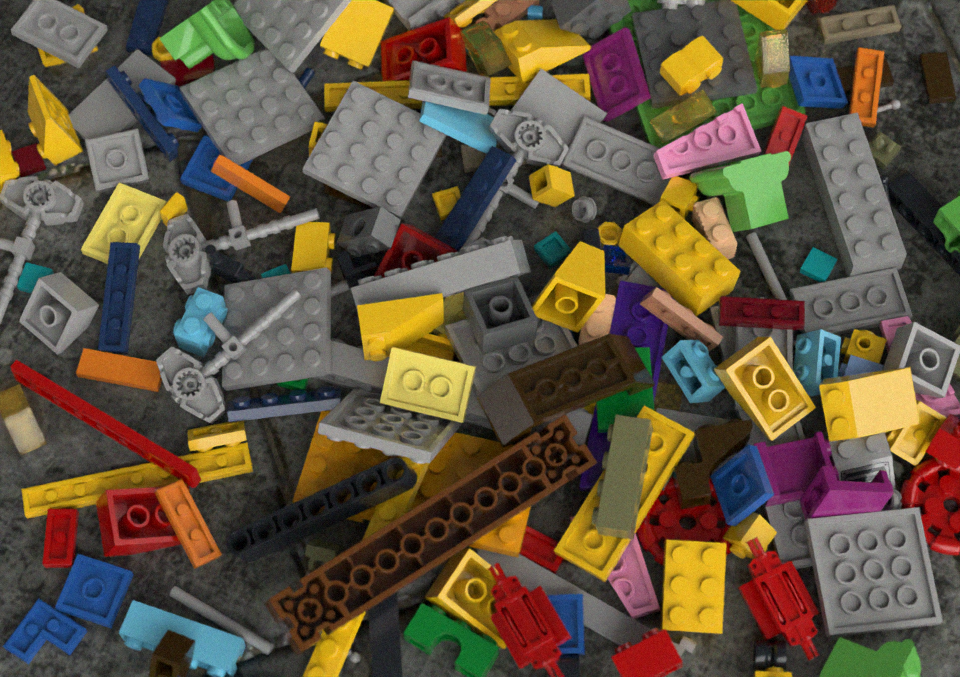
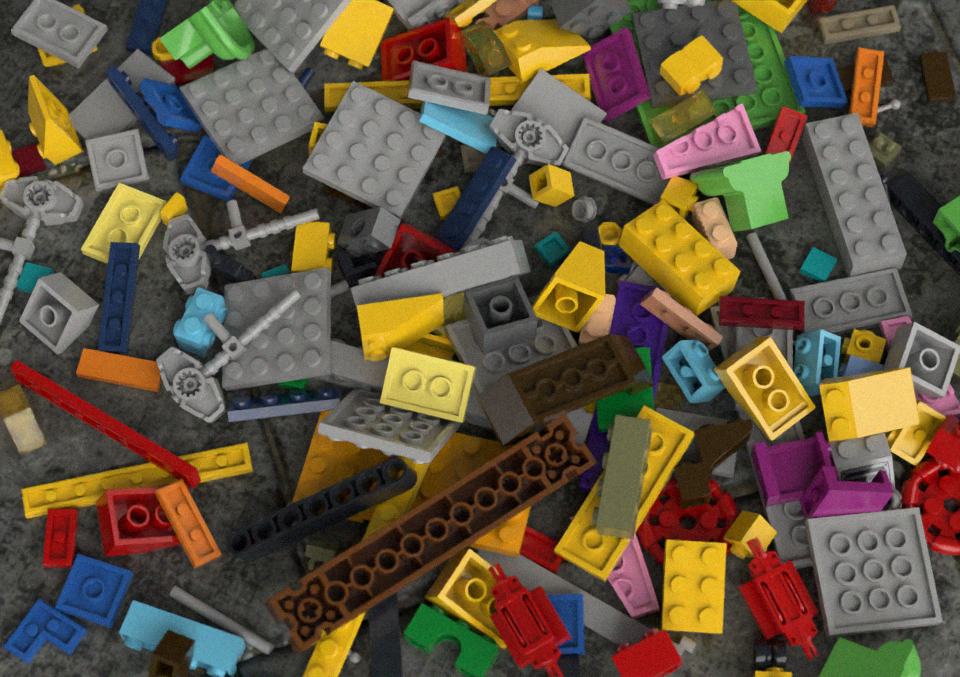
(207, 437): yellow plate -> none
(742, 485): blue plate -> none
(773, 58): clear yellow slope -> none

